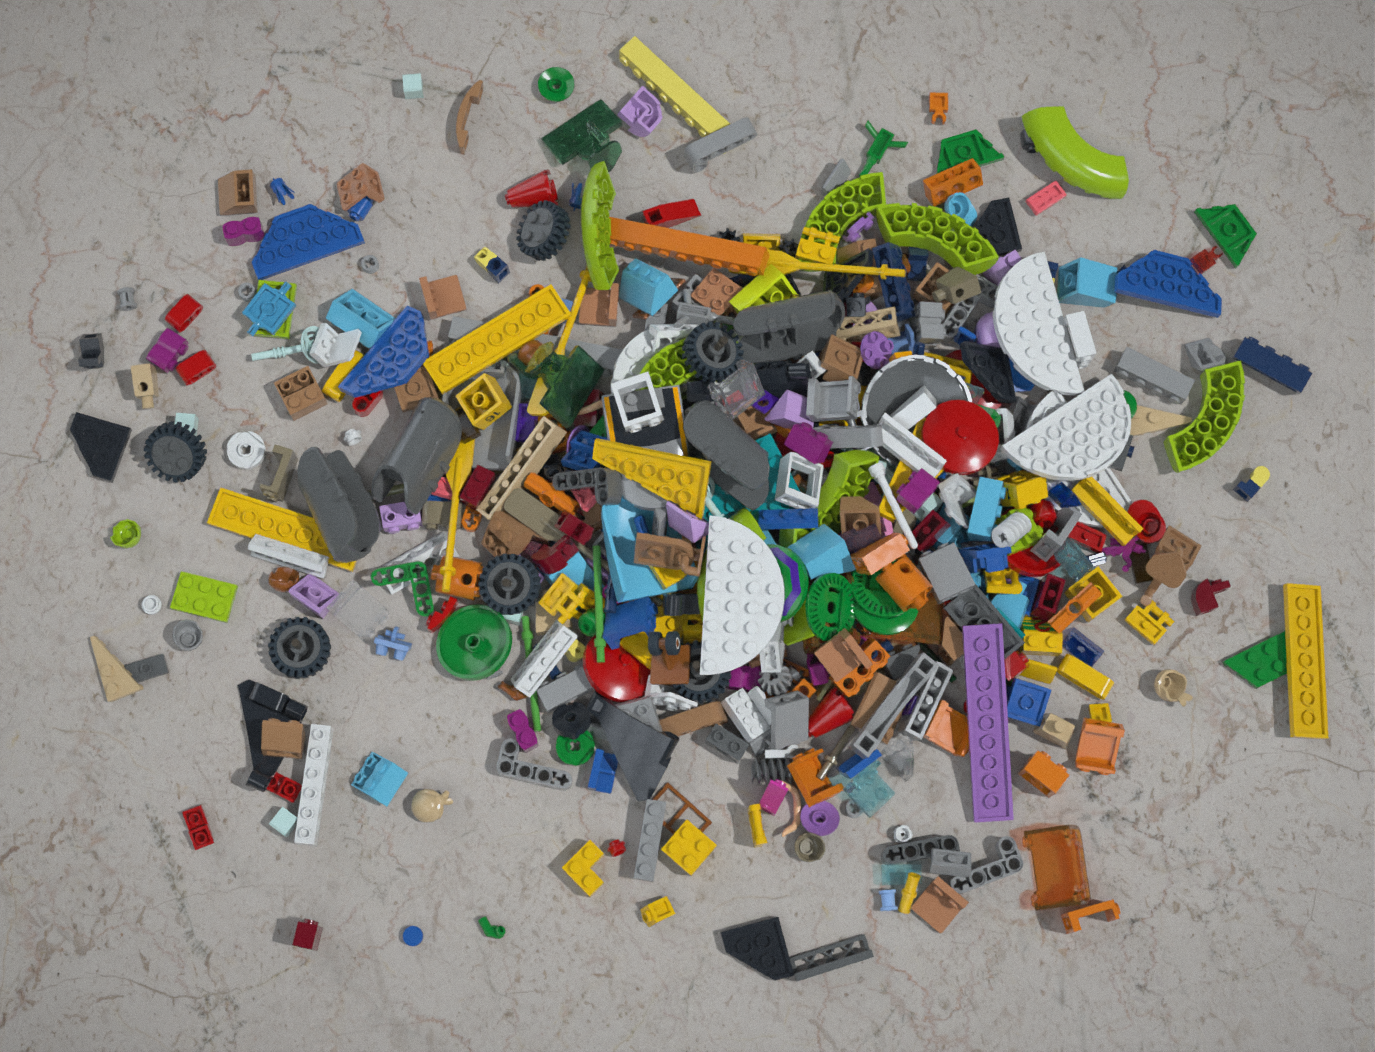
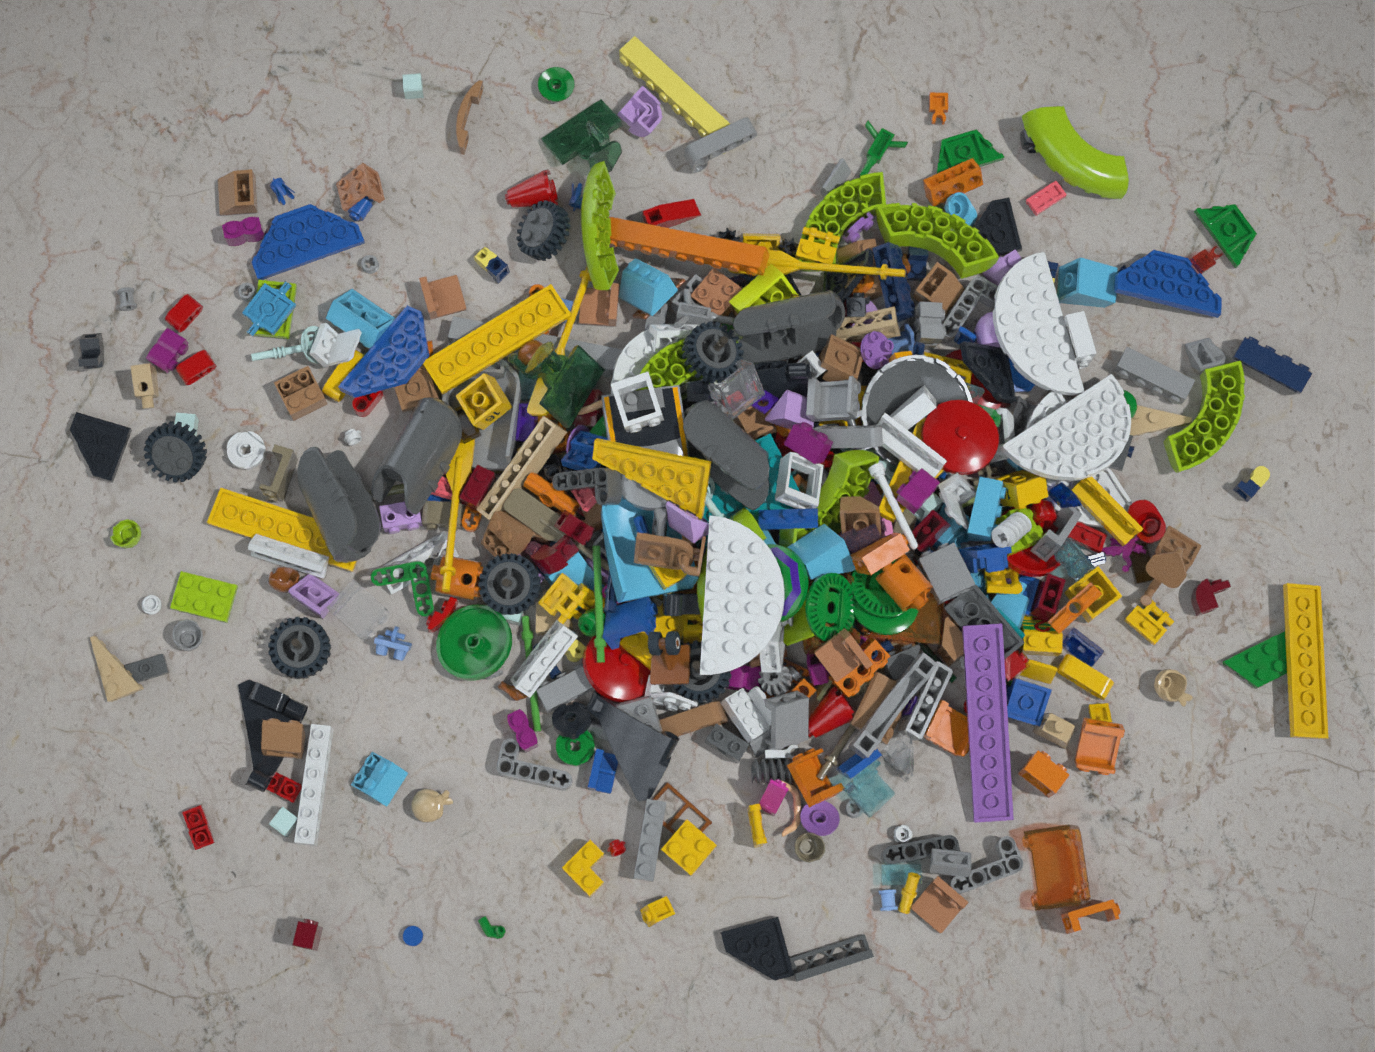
(956, 286): dark tan torso -> none

